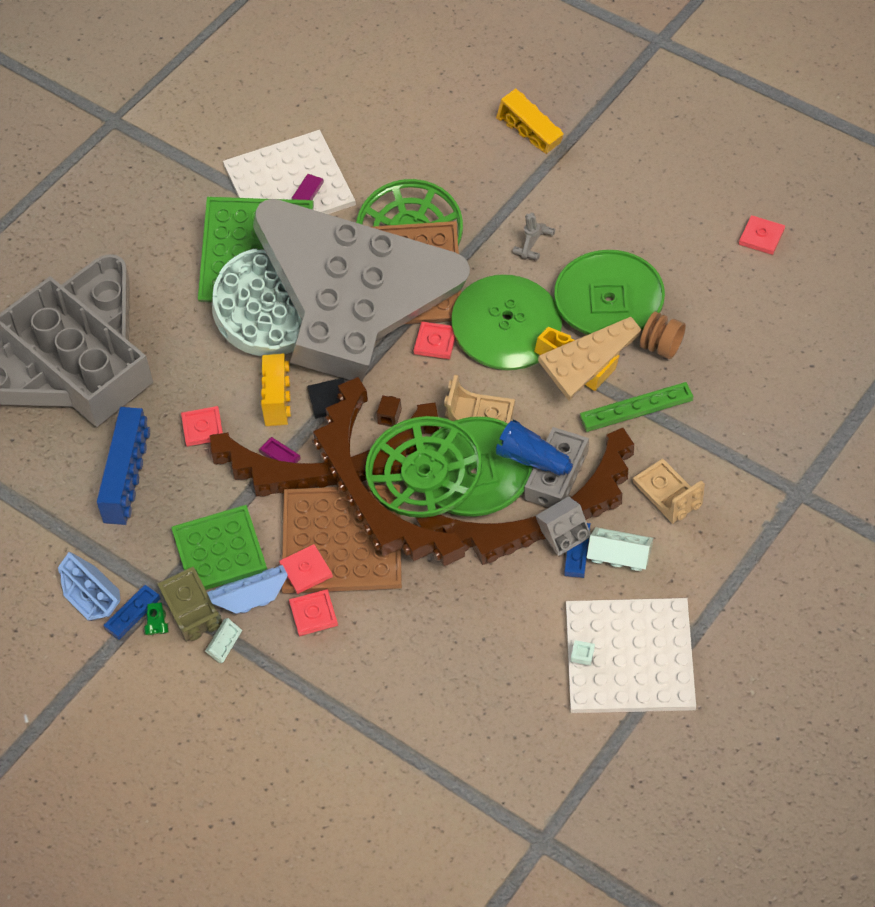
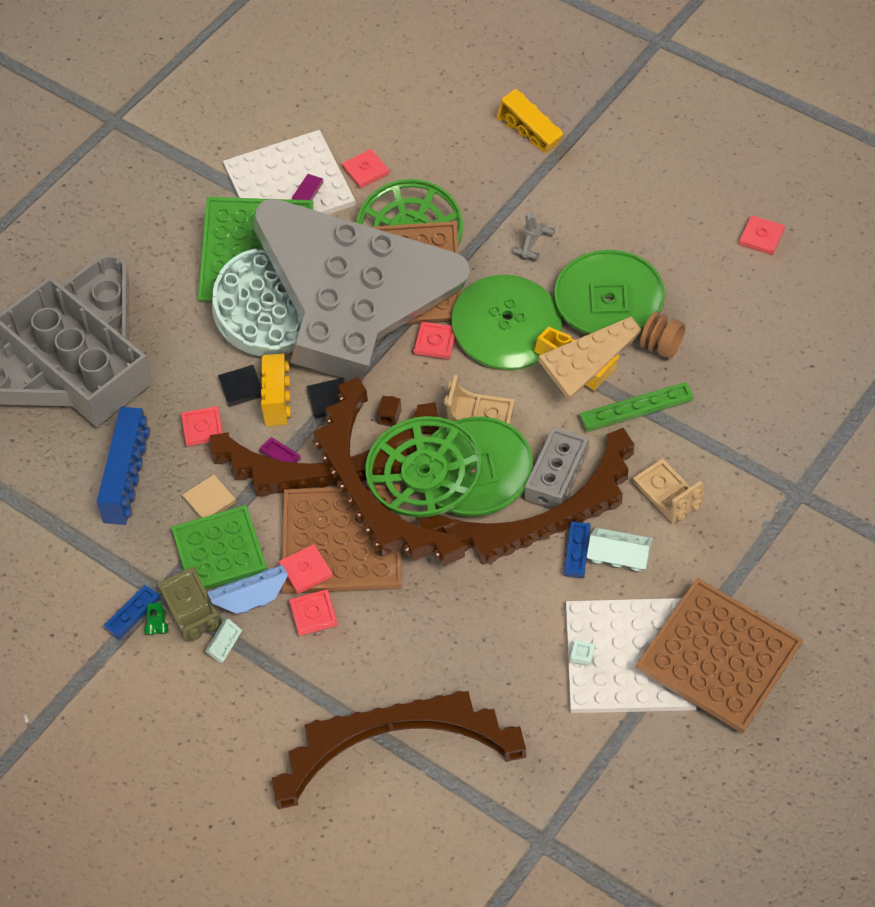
(87, 588): light blue wedge -> none
(209, 497): none -> tan tile
(240, 385): none -> black tile
(335, 735): none -> reddish brown arch
(365, 168): none -> coral plate
(529, 449): blue cone -> none
(564, 525): light grey slope -> none
(719, 655): none -> medium nougat plate

